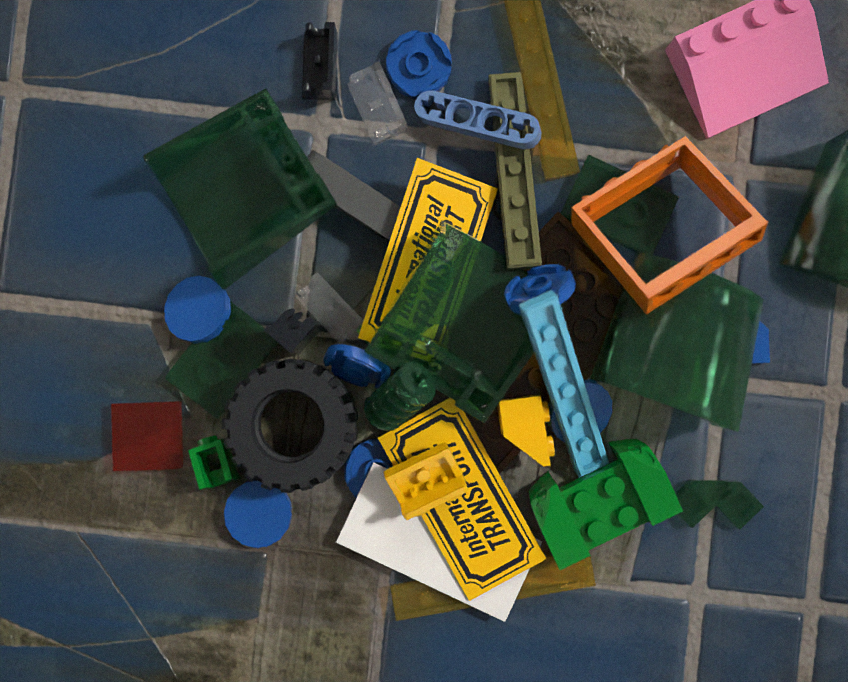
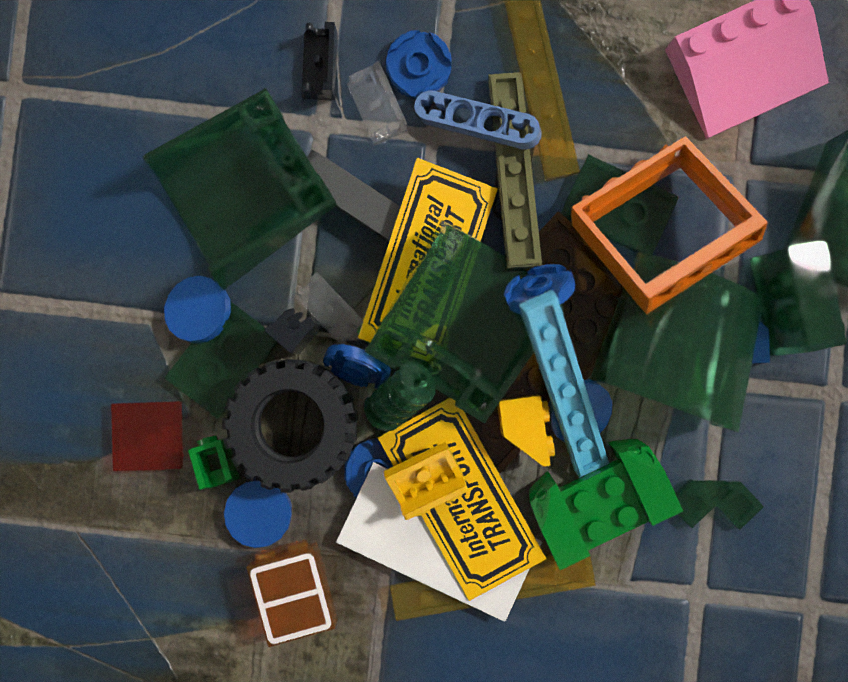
(292, 593): none -> clear orange brick
(799, 299): none -> clear green slope

